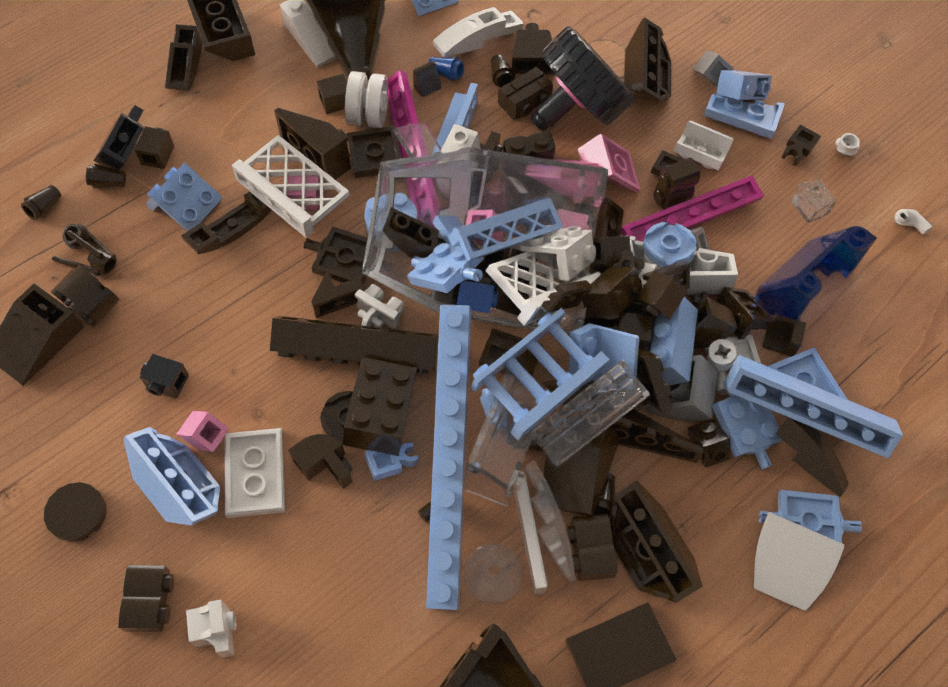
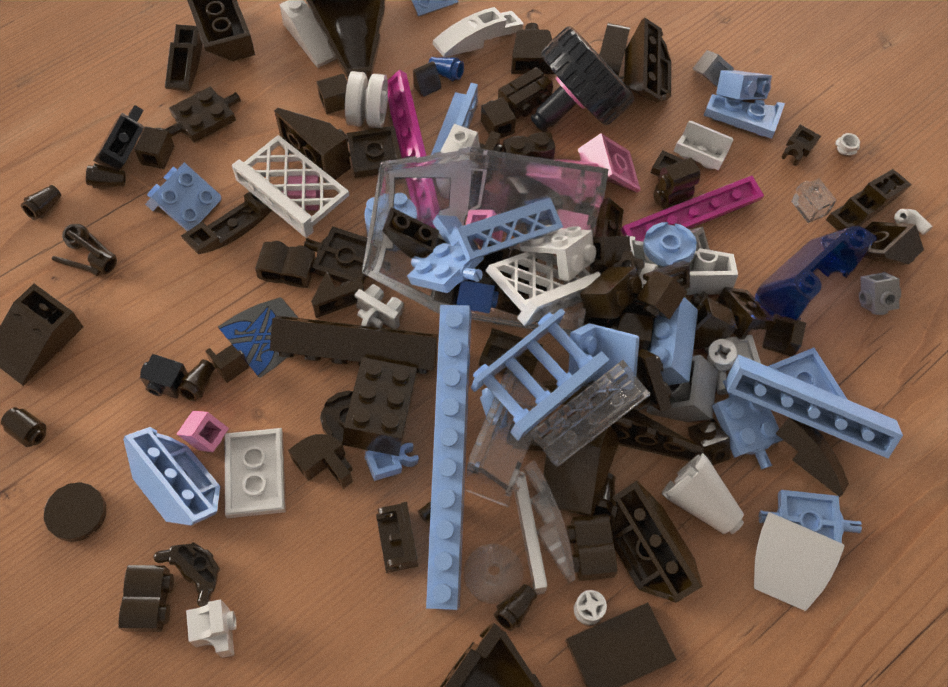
(23, 427): none -> dark brown brick
(85, 295): dark brown brick -> none
(195, 382): none -> dark brown cone
(195, 566): none -> dark brown piece
(202, 114): none -> dark brown plate
(228, 362): none -> dark brown panel
(252, 334): none -> sticker
(285, 264): none -> dark brown brick
(396, 537): none -> dark brown hinge
(417, 140): clear piece -> none
(498, 117): none -> dark brown brick
(501, 71): dark brown cone -> none
(513, 609): none -> dark brown cone
(565, 296): dark brown tile -> none
(592, 602): none -> white wheel
(614, 45): none -> dark brown beam
(705, 496): none -> white cone
(869, 201): none -> dark brown slope
(880, 293): none -> light grey brick
(894, 242): none -> dark brown slope

